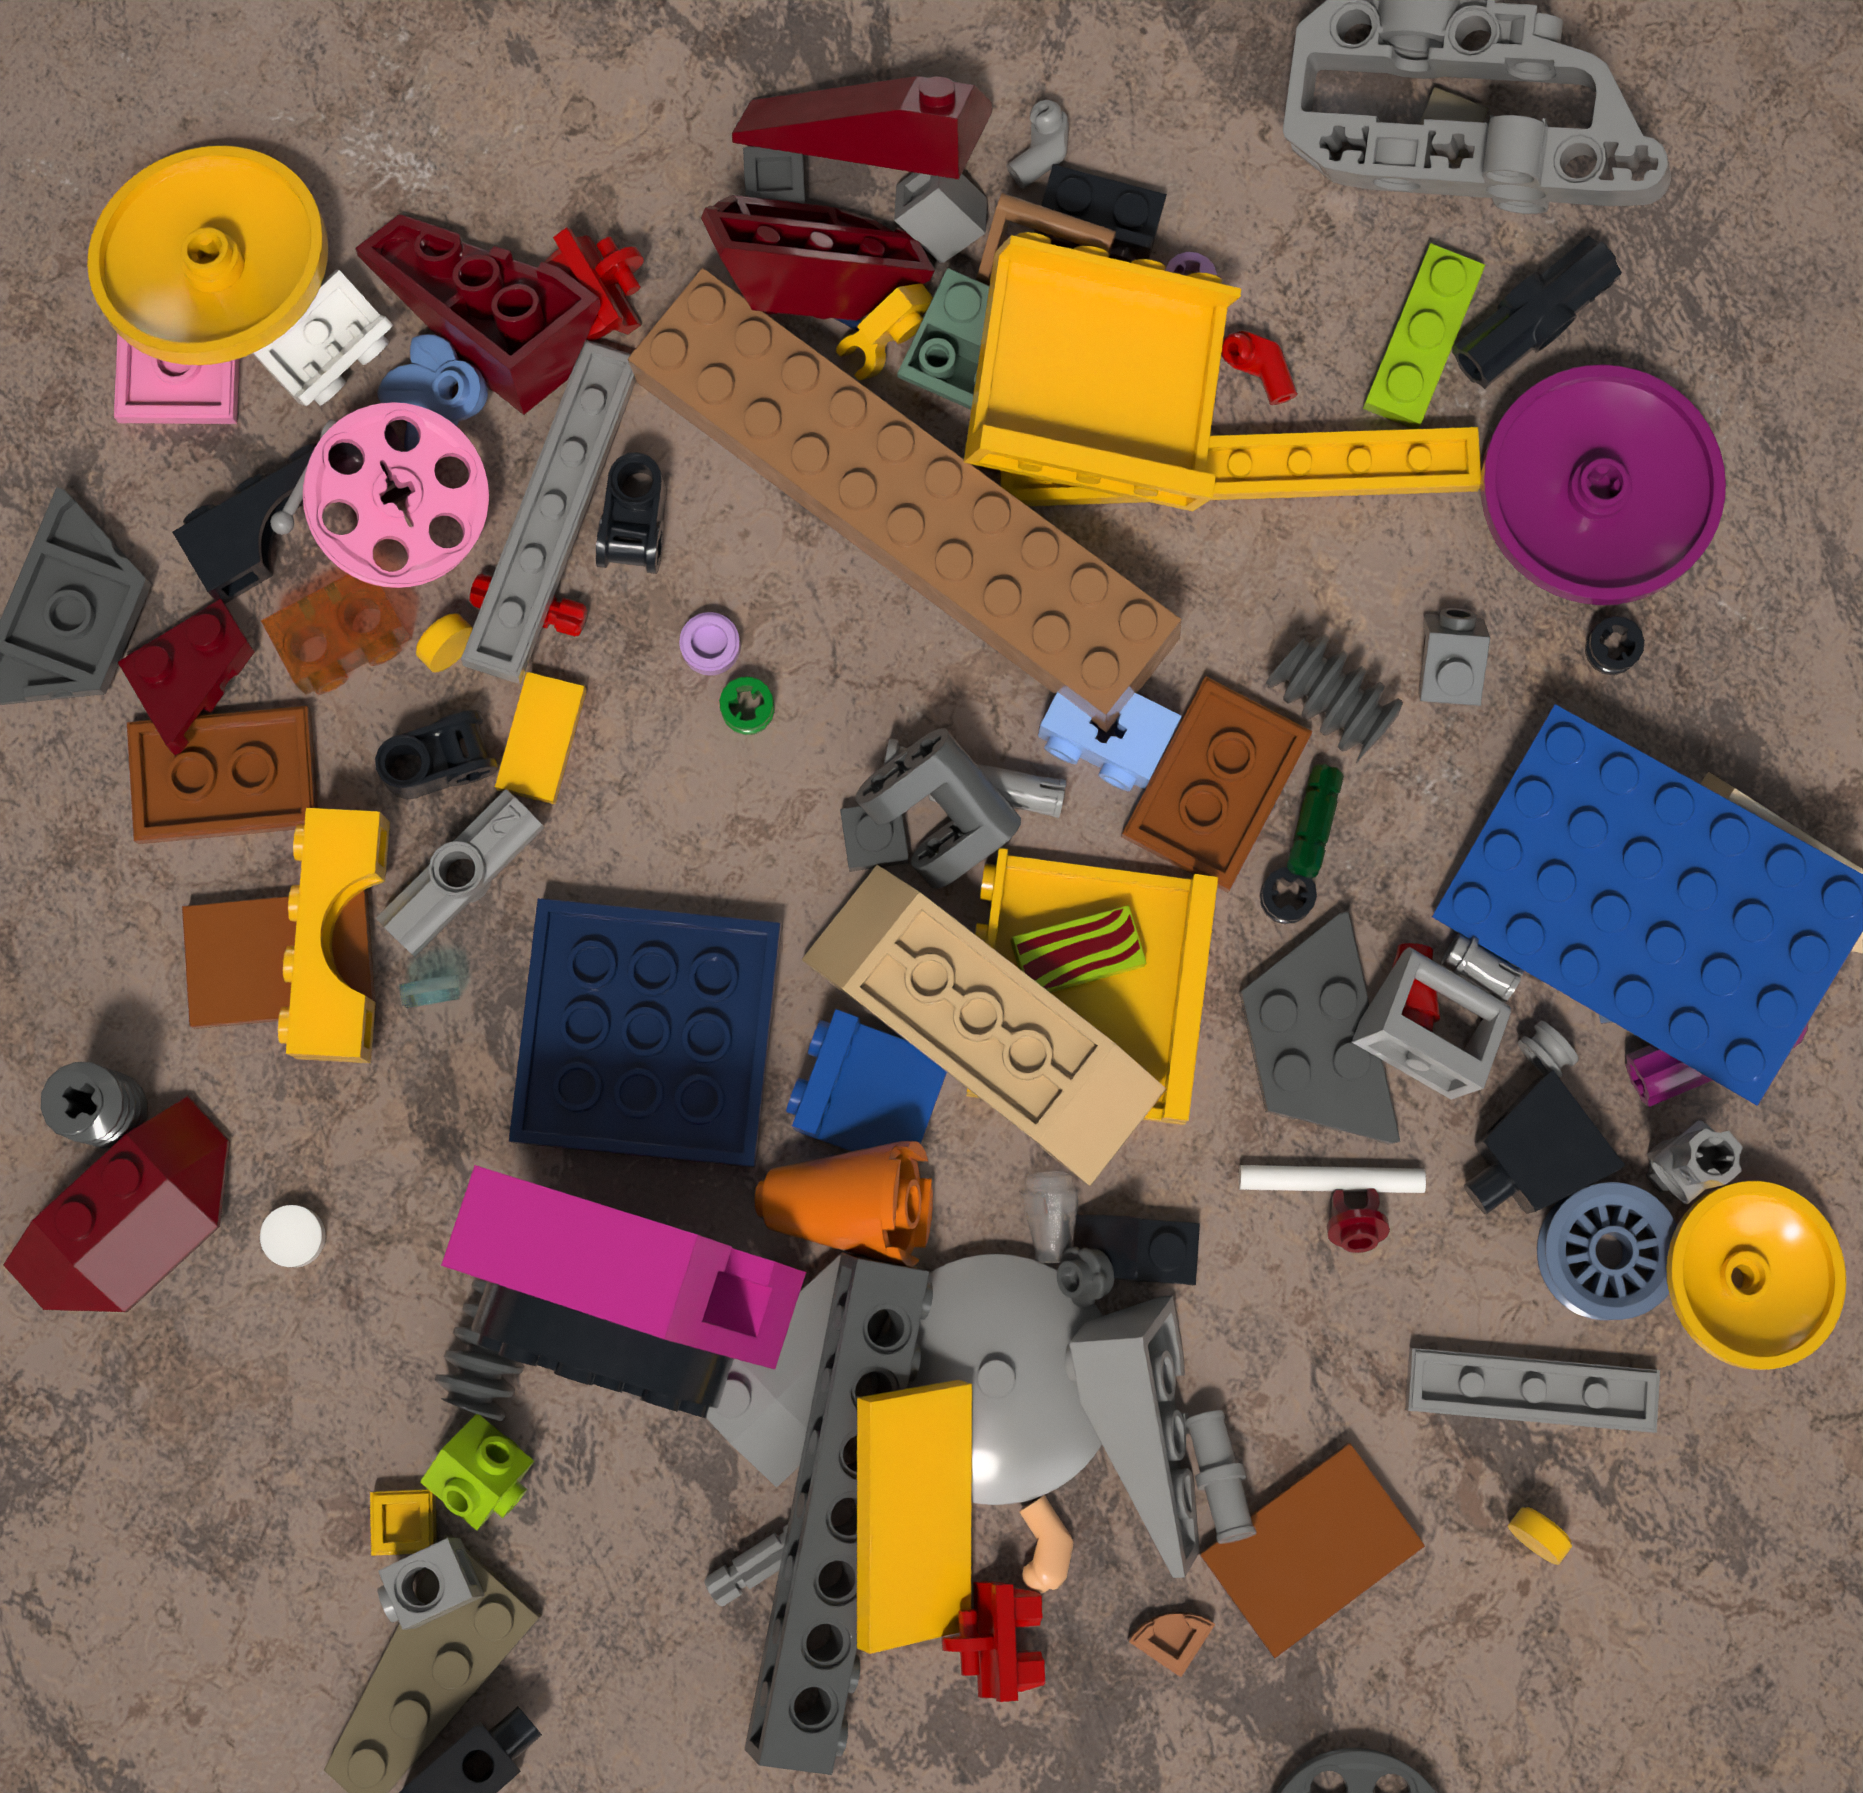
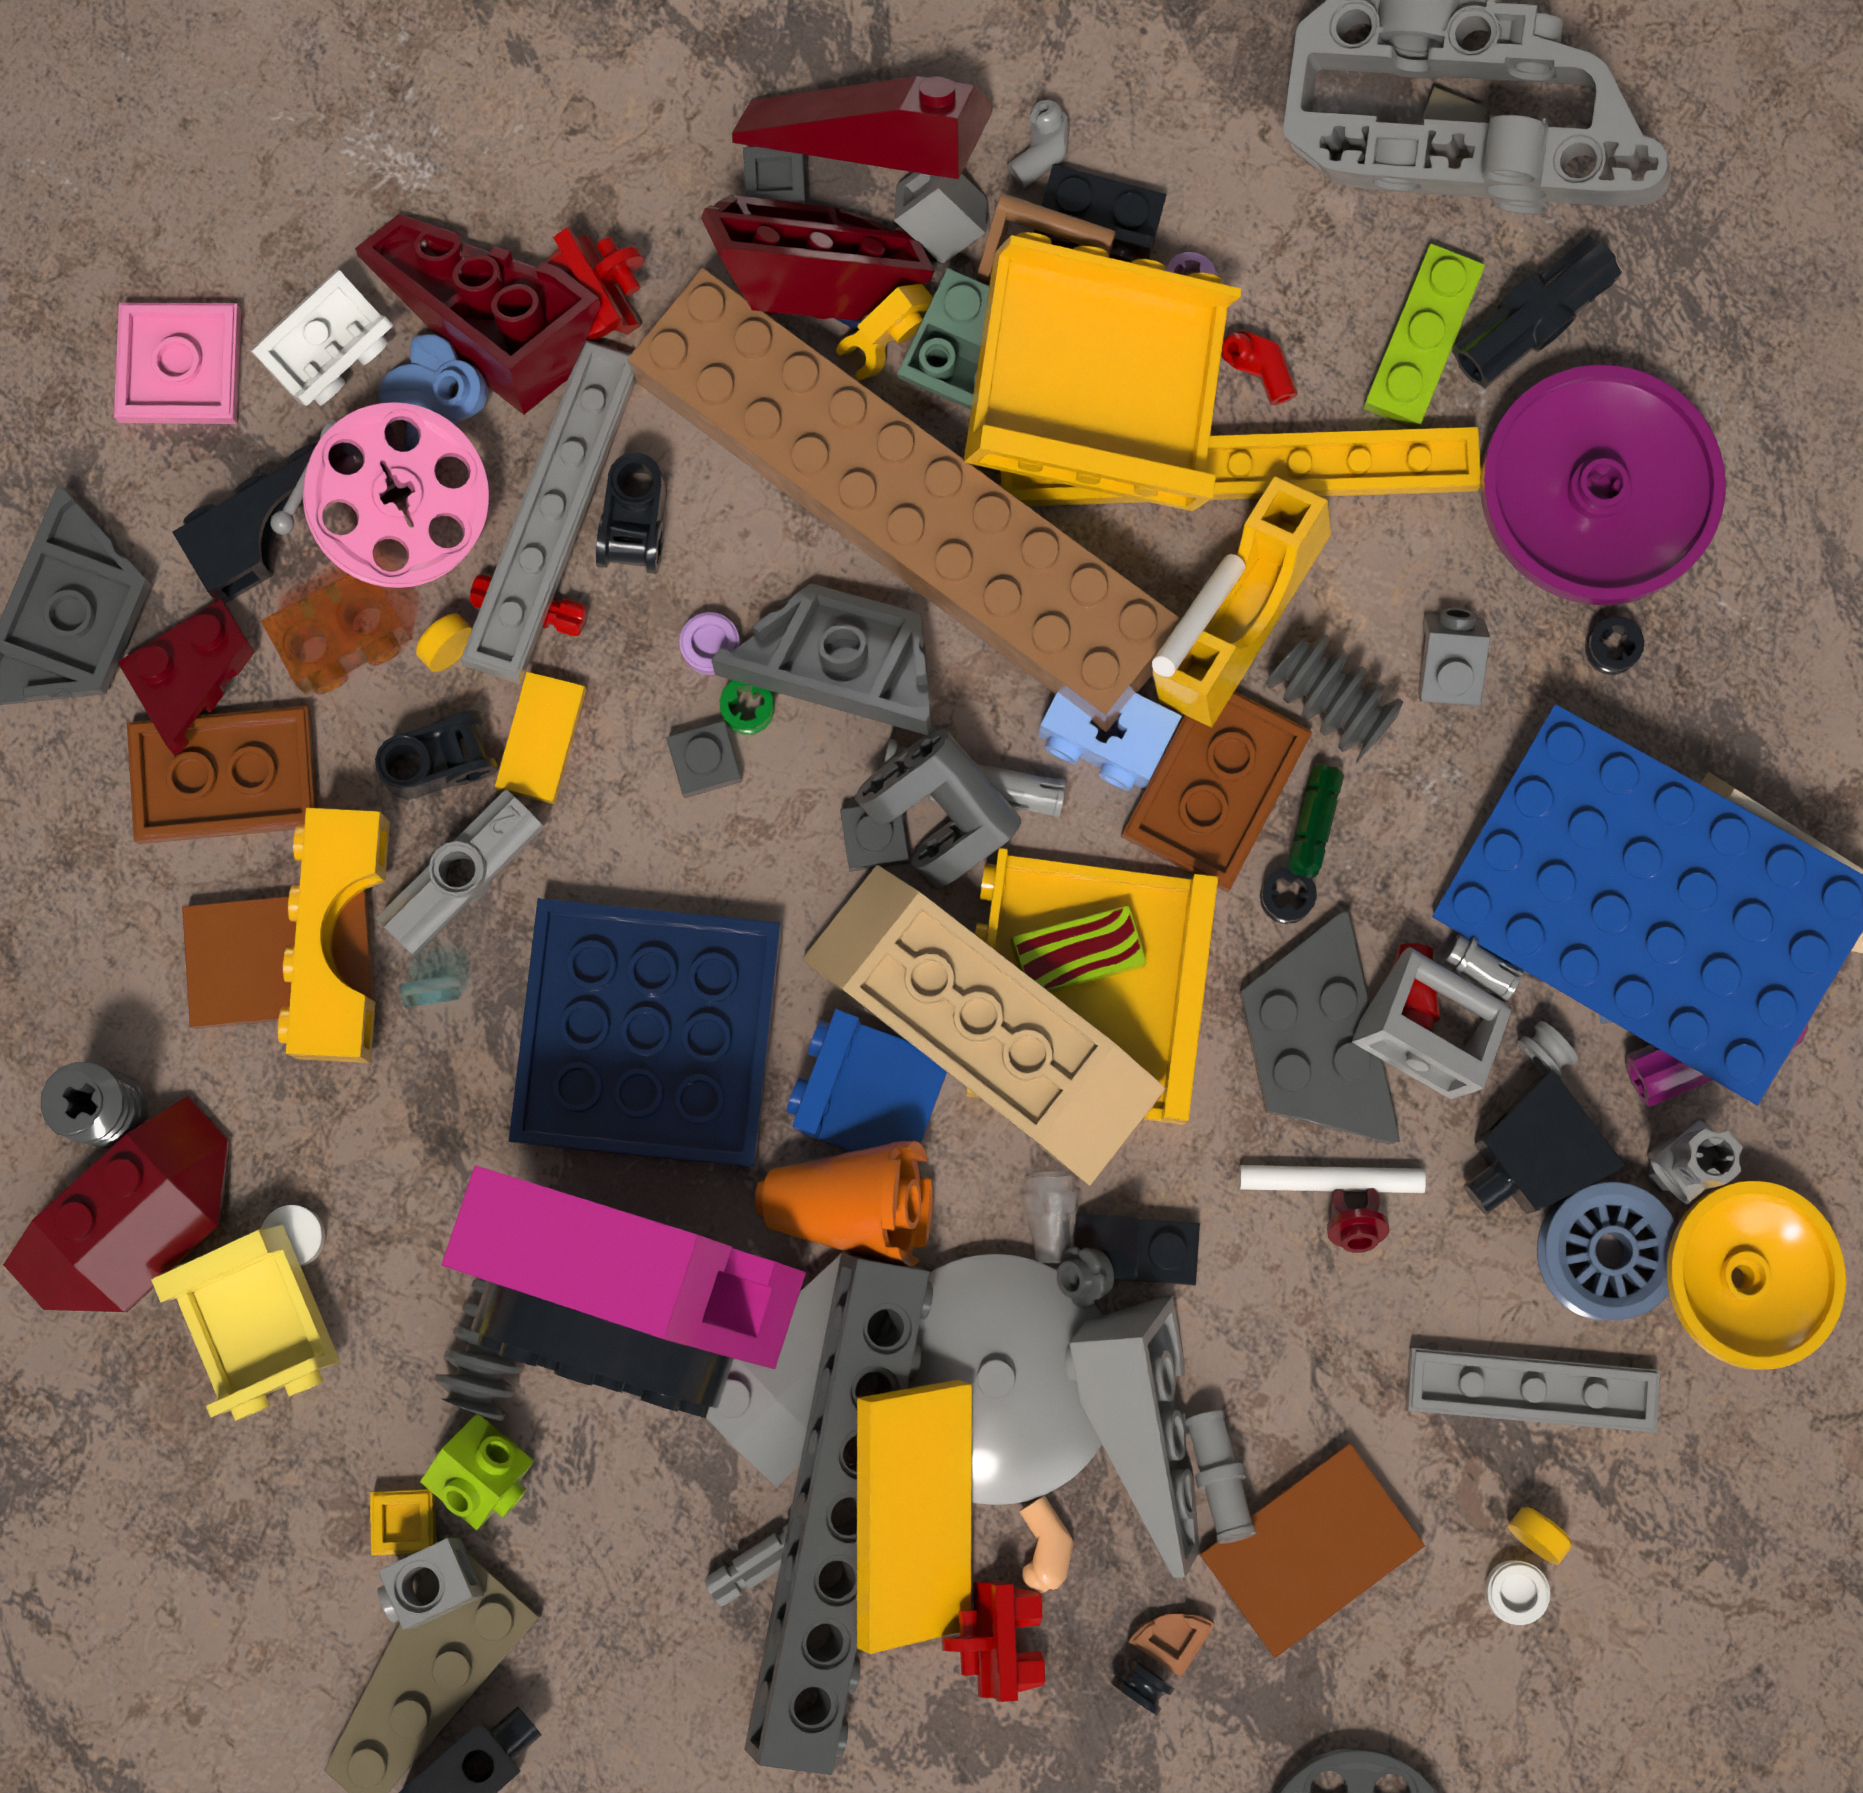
(208, 255): yellow dish -> none
(251, 1320): none -> light yellow panel
(704, 759): none -> dark grey plate
(839, 656): none -> dark grey wing
(1142, 1685): none -> black bush
(1198, 616): none -> white bar
(1278, 551): none -> yellow arch
(1517, 1592): none -> white tile

